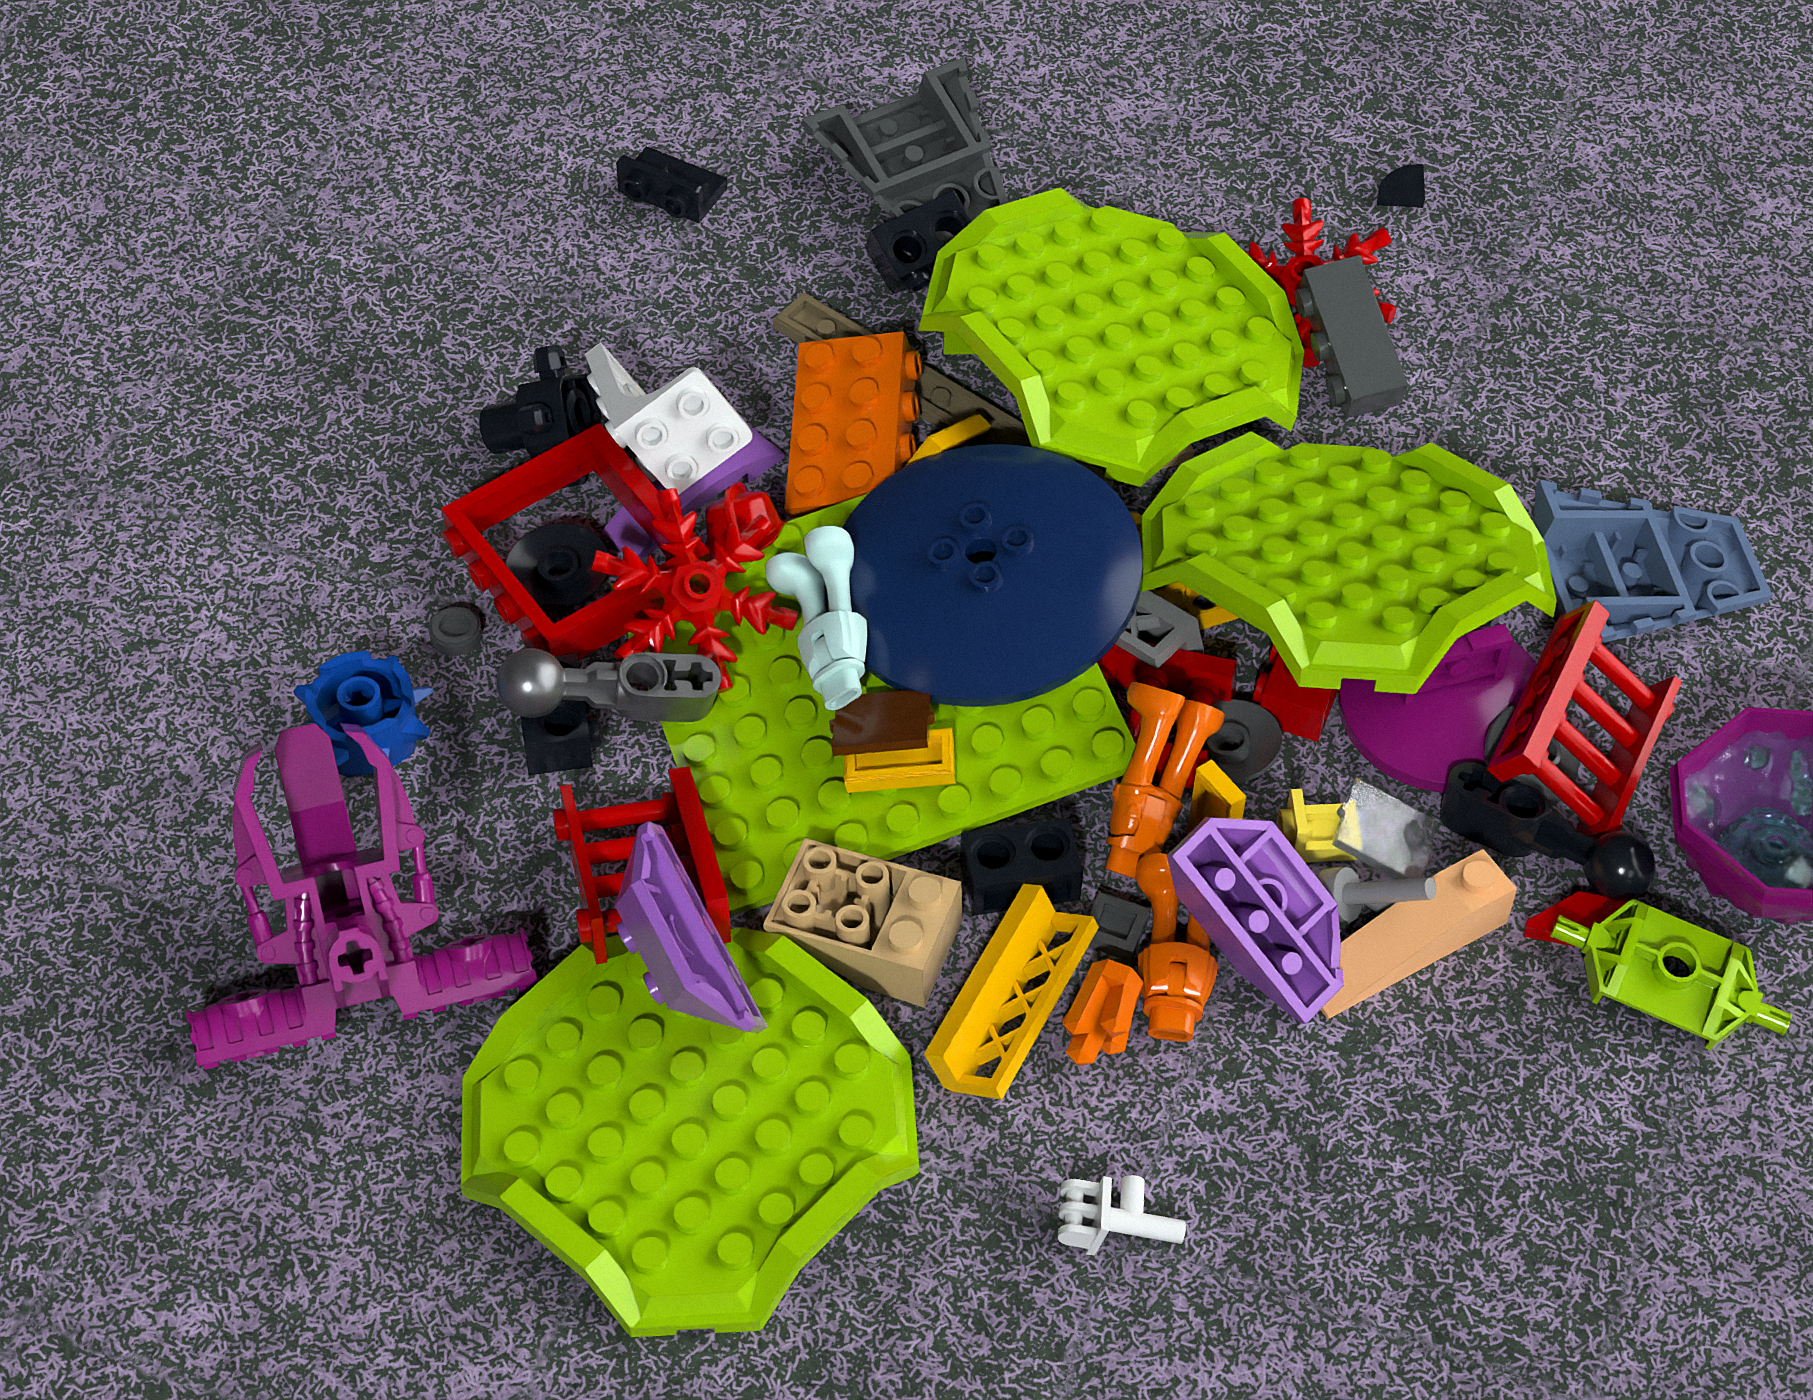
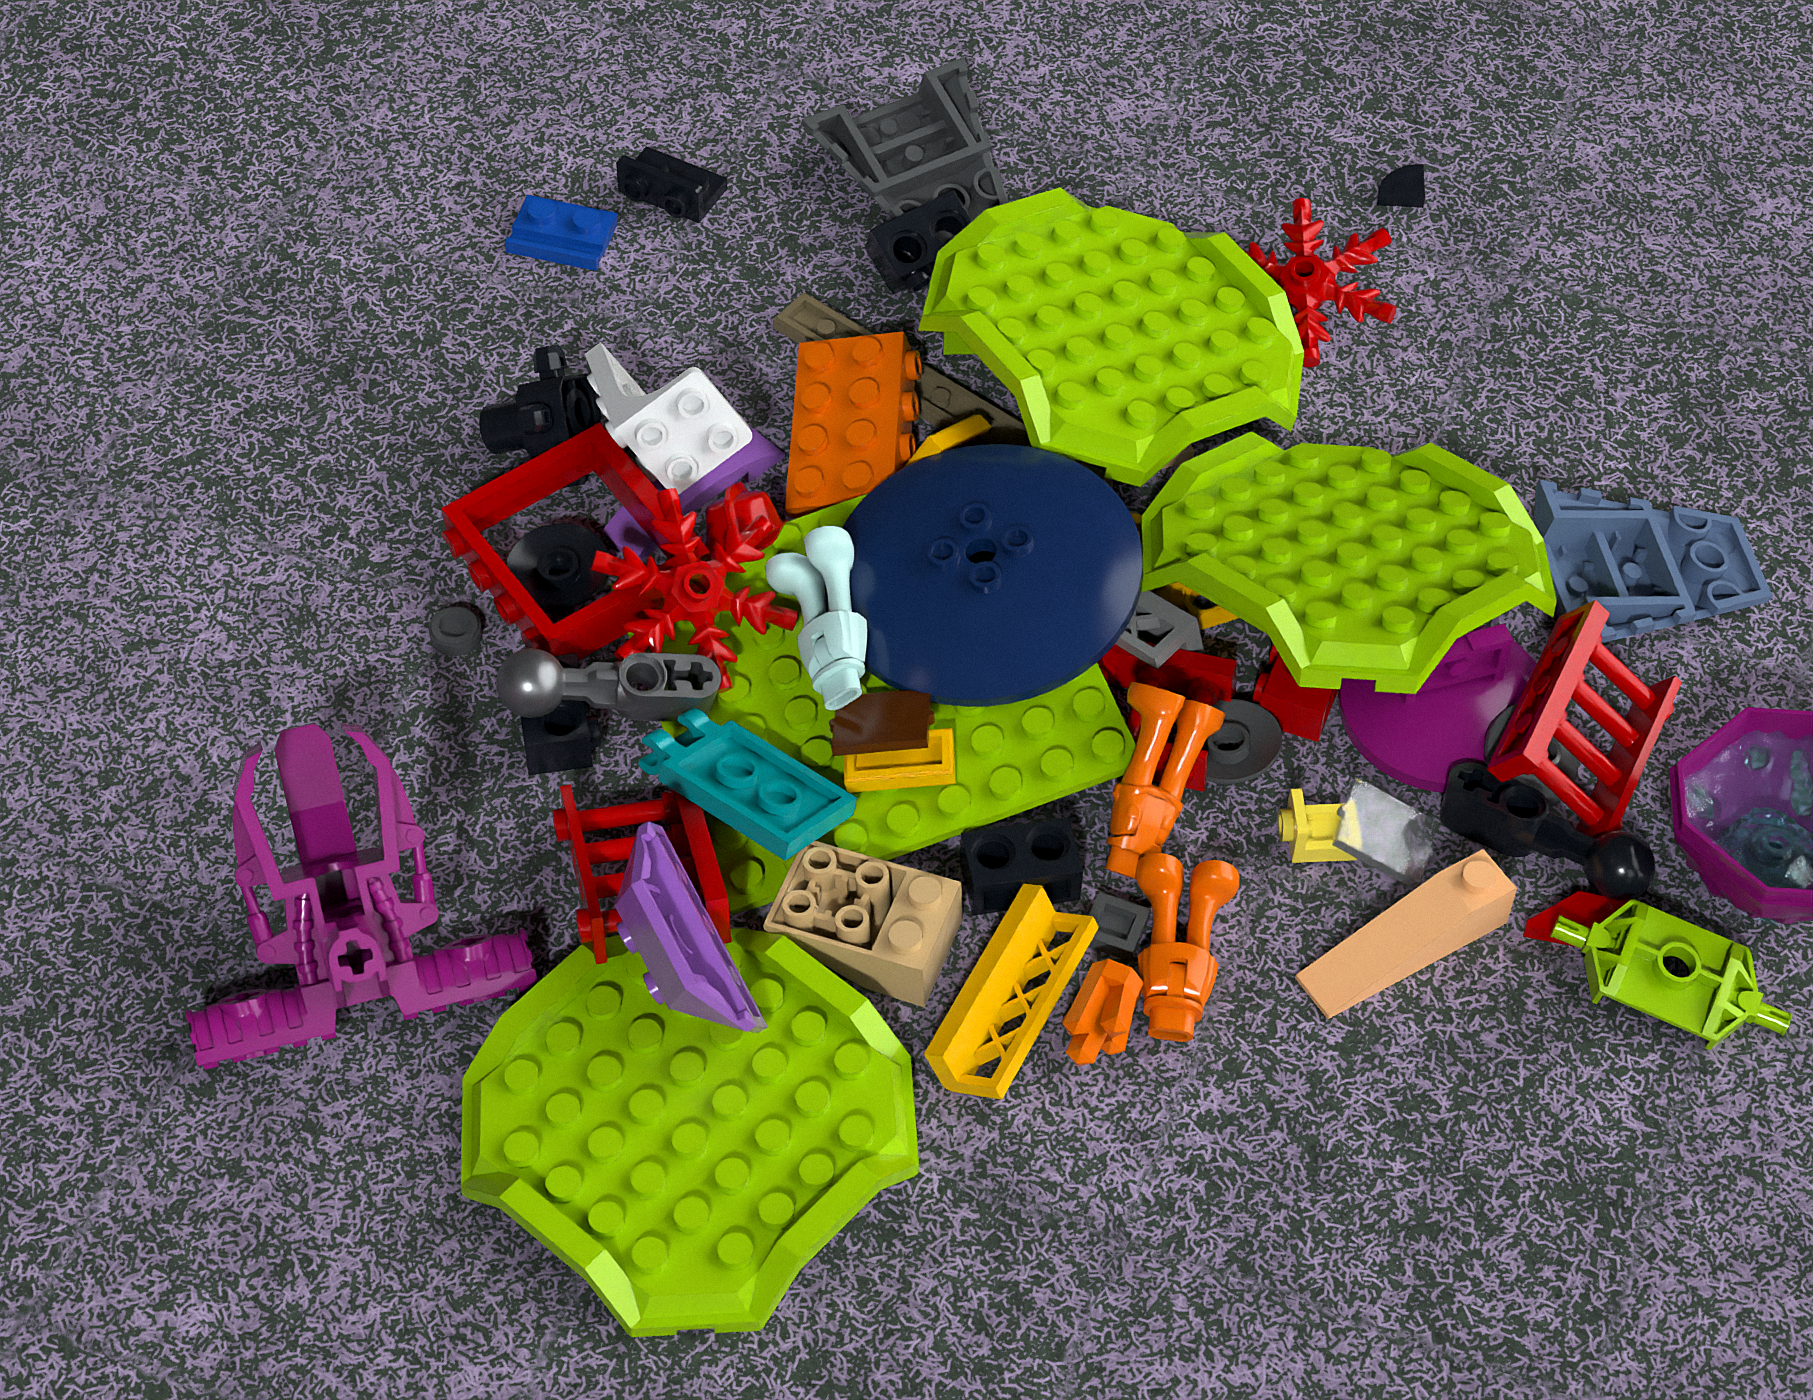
(370, 695): blue brick -> none
(561, 232): none -> blue plate
(747, 783): none -> teal tile
(1090, 1206): white arm -> none
(1214, 796): yellow tile -> none
(1262, 910): medium lavender wedge -> none
(1351, 337): dark grey brick -> none
(1377, 895): light grey piece -> none

